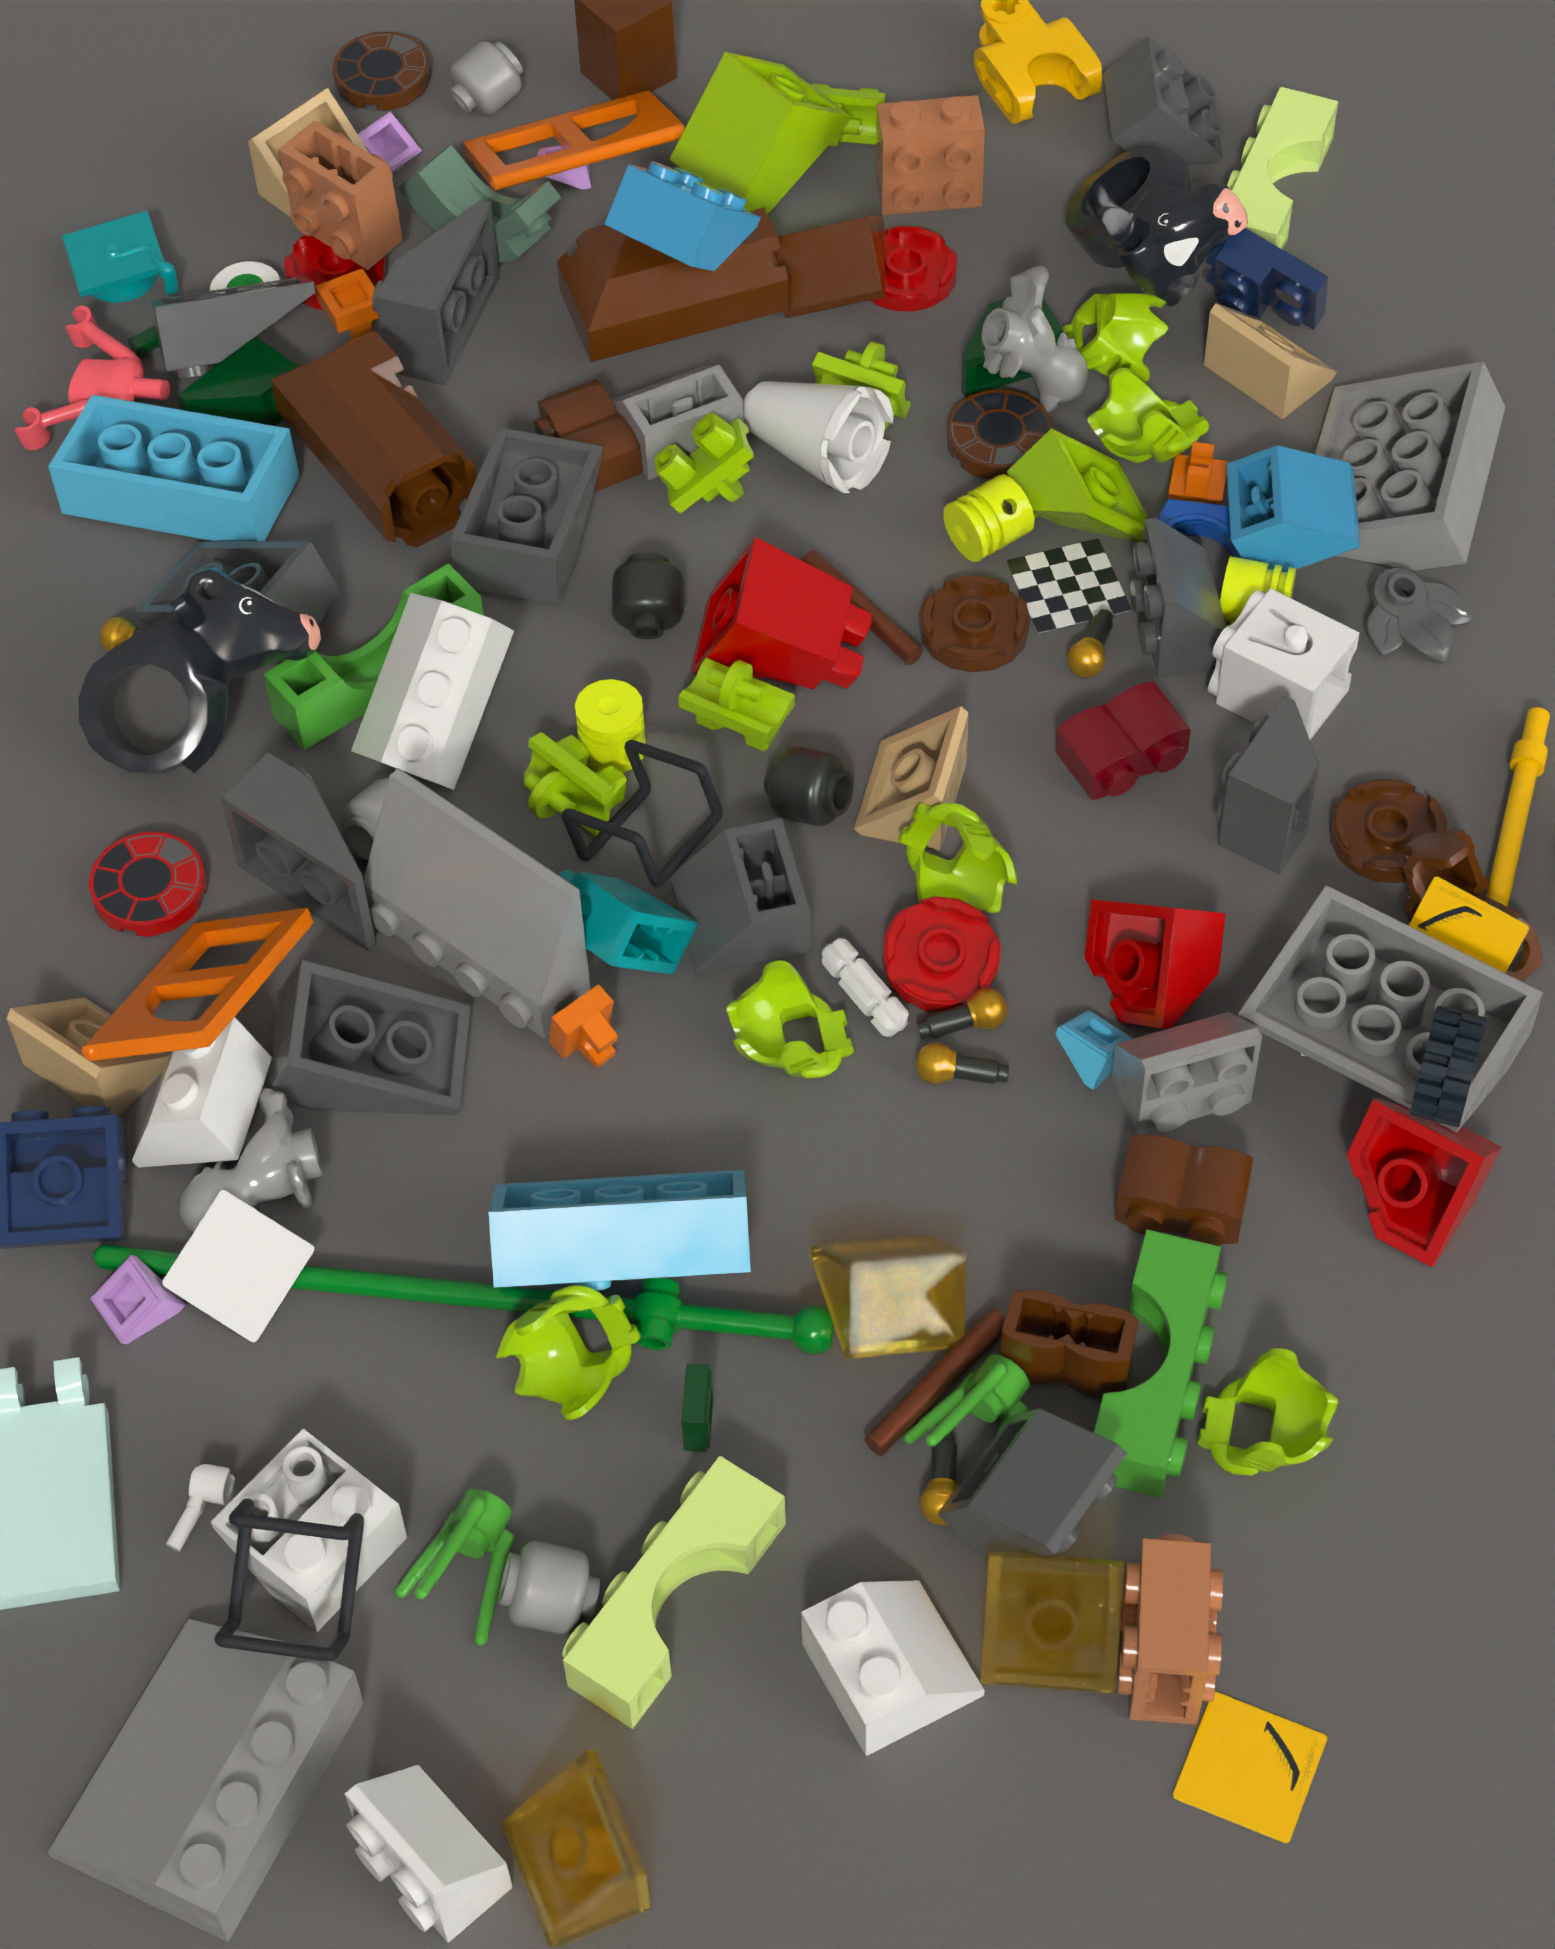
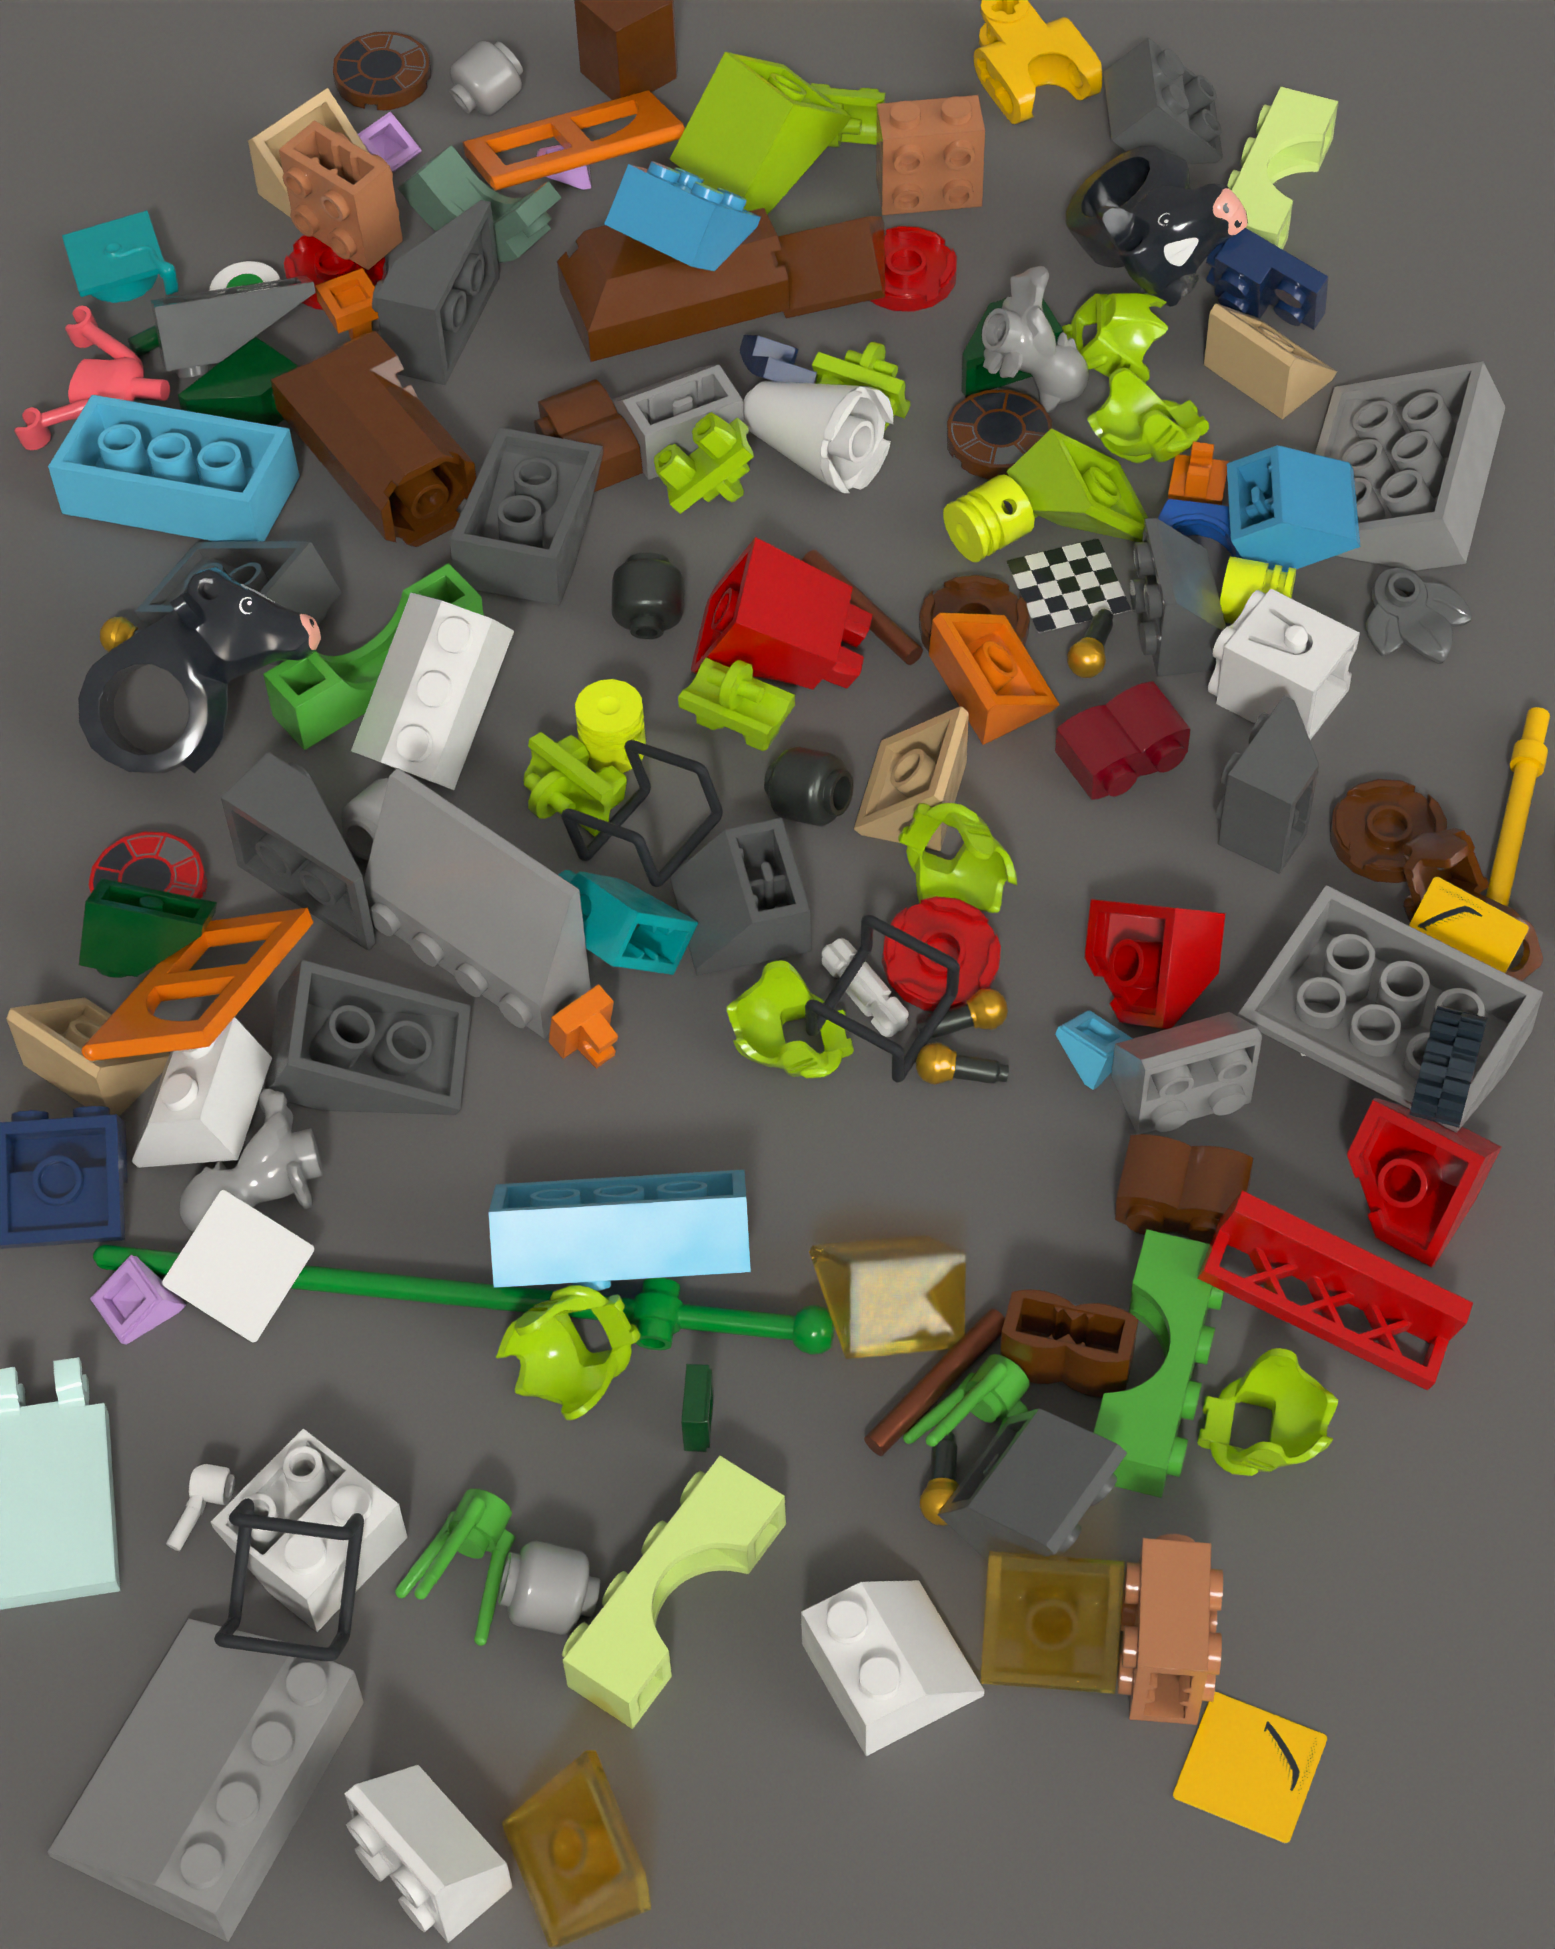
(138, 927): none -> dark green slope
(773, 360): none -> slope
(817, 1012): none -> black piece
(989, 672): none -> orange slope
(1347, 1274): none -> red fence

